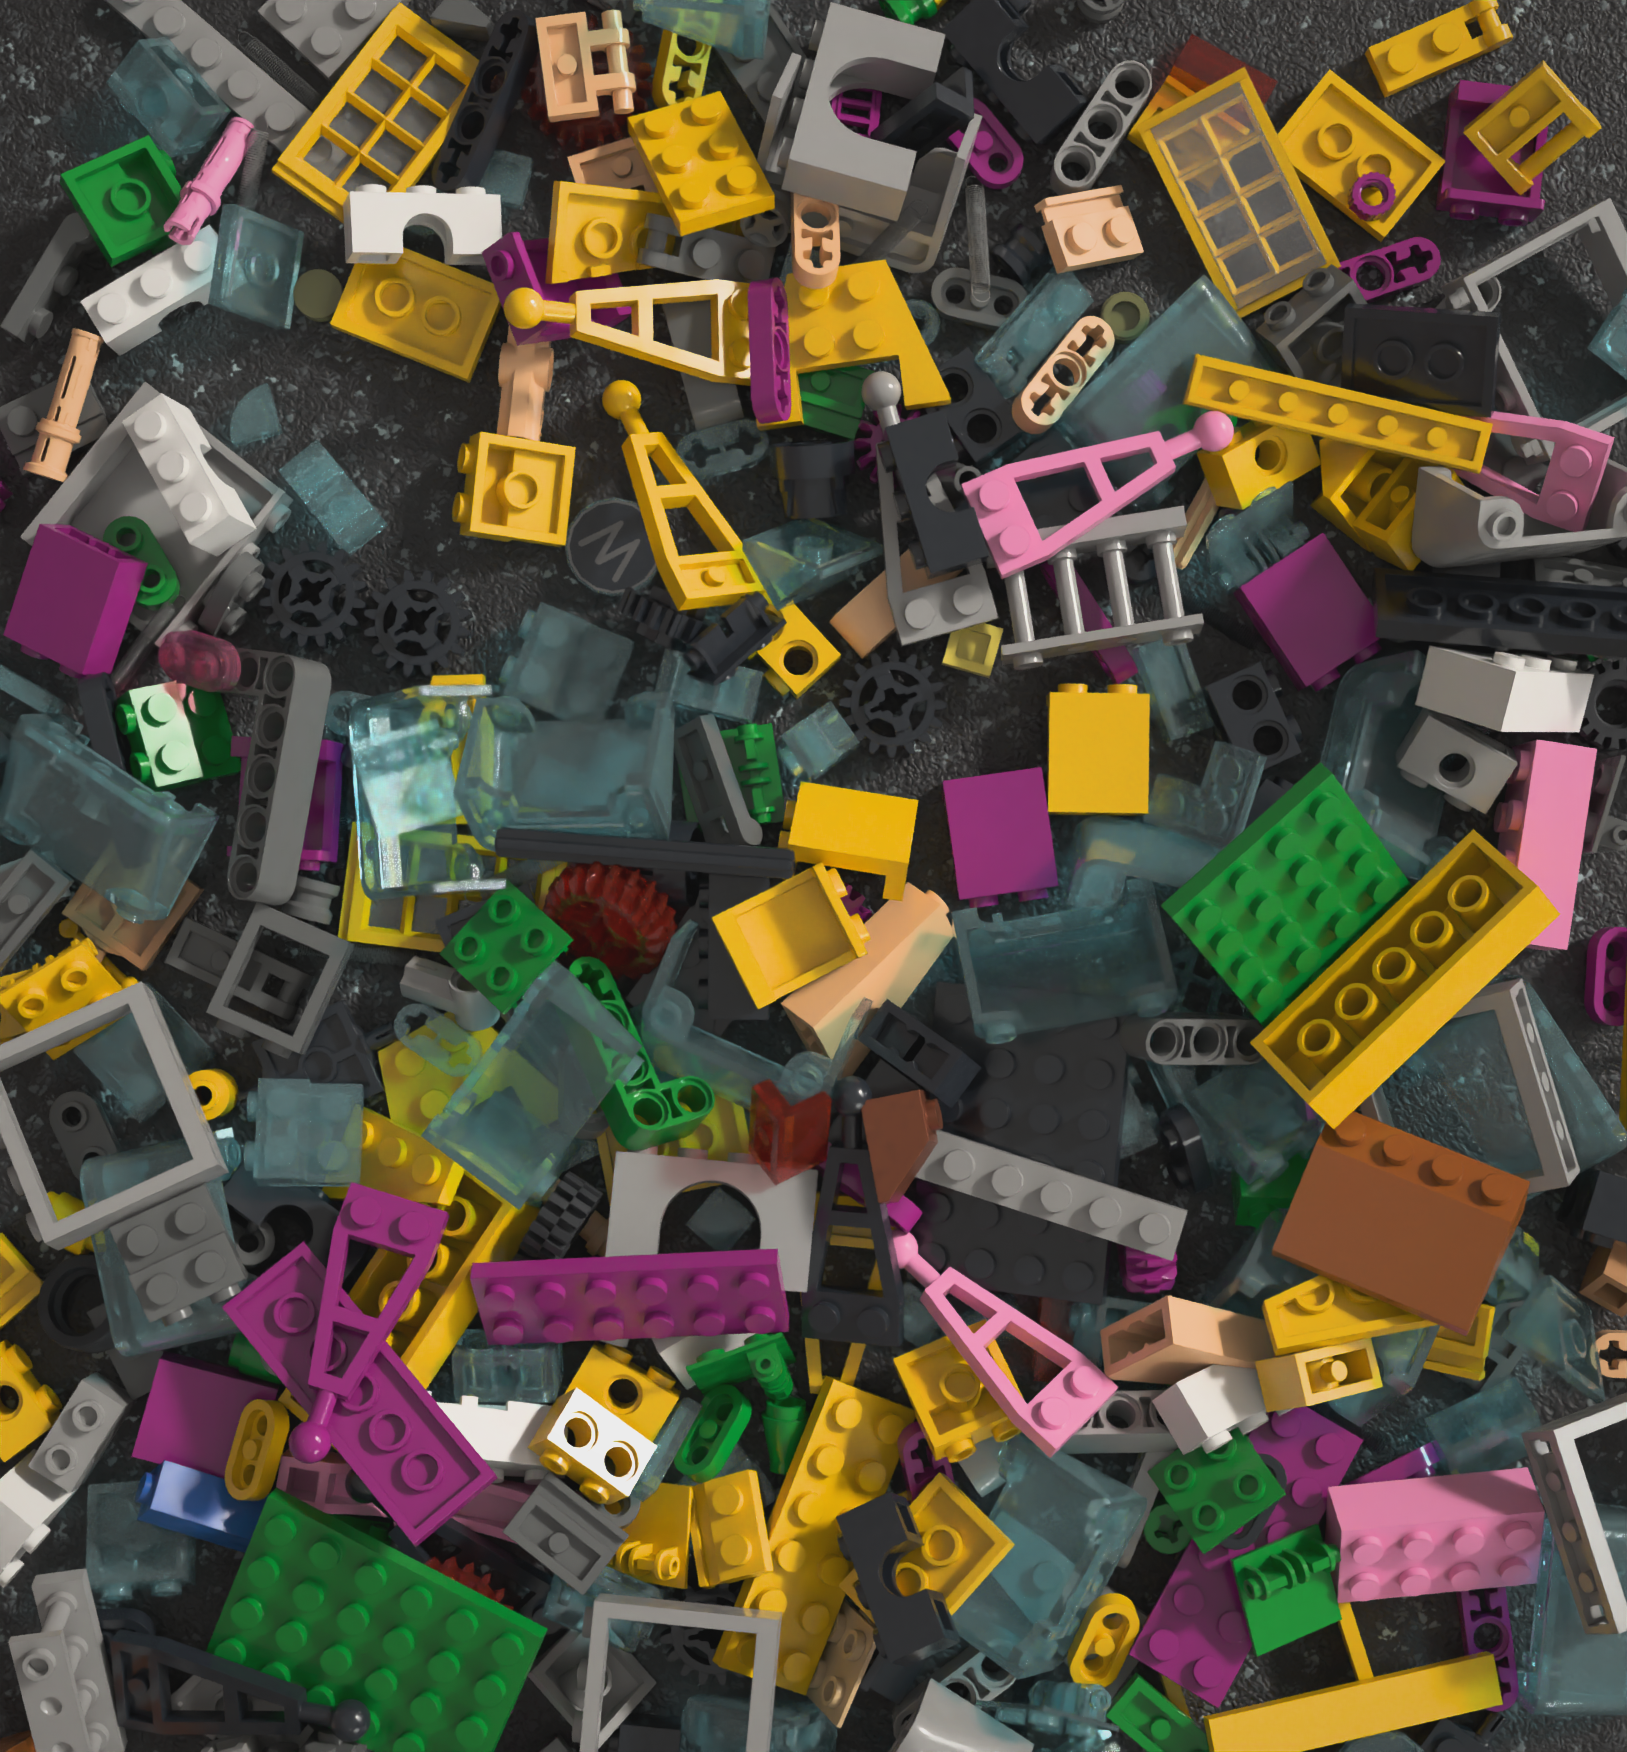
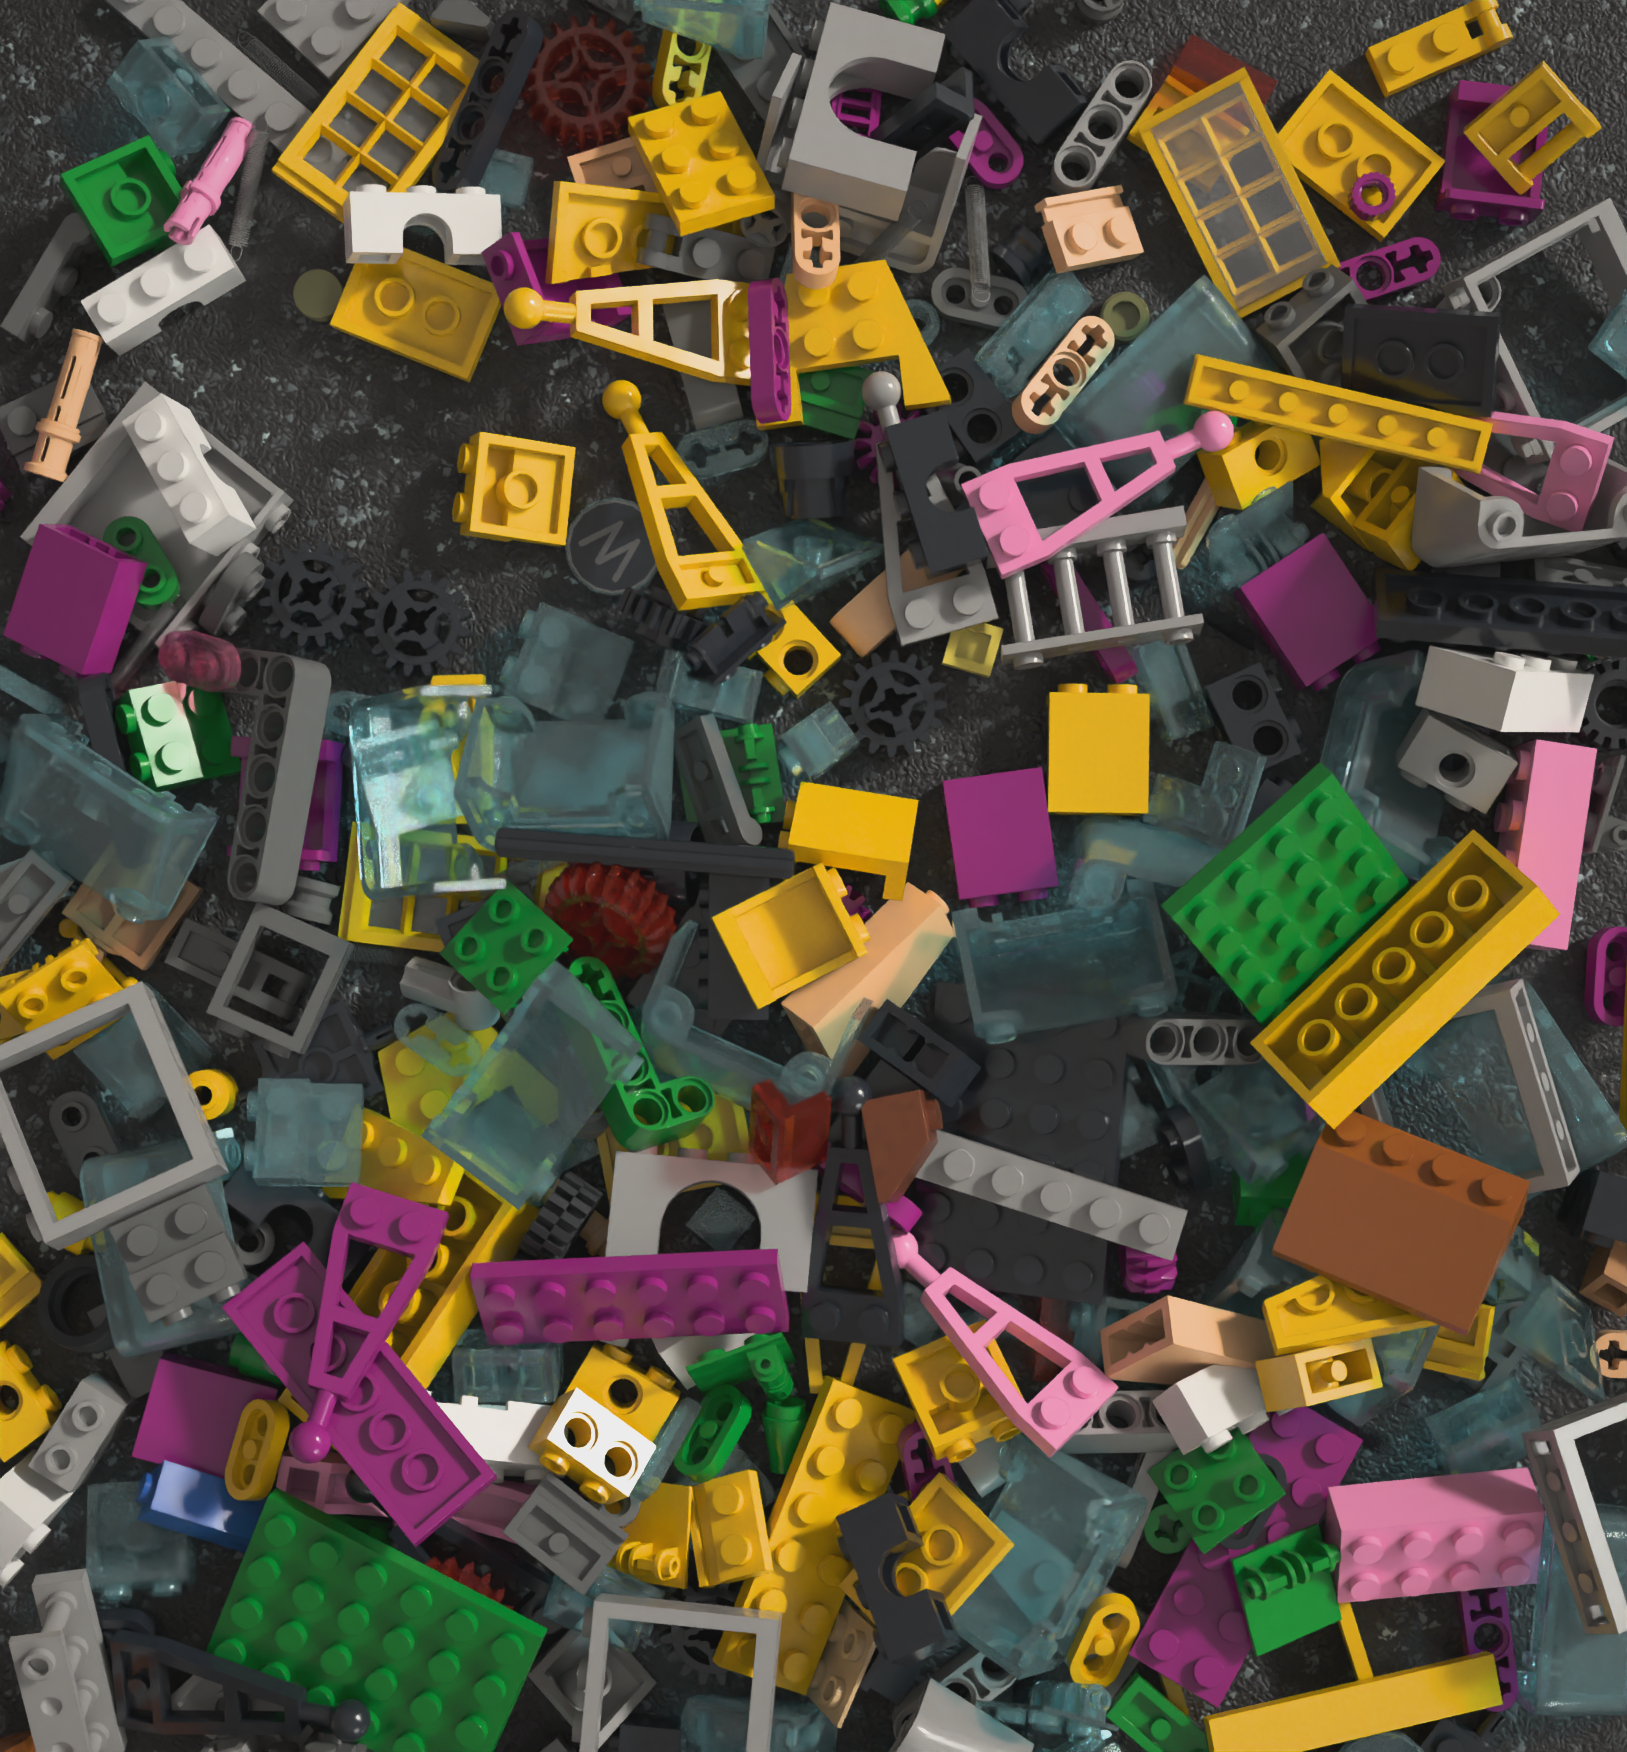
(255, 417): clear light blue tile -> none
(256, 267): clear light blue tile -> none
(333, 497): clear light blue brick -> none
(524, 378): light nougat piece -> none
(569, 70): light nougat plate -> none
(1408, 1466): magenta plate -> none

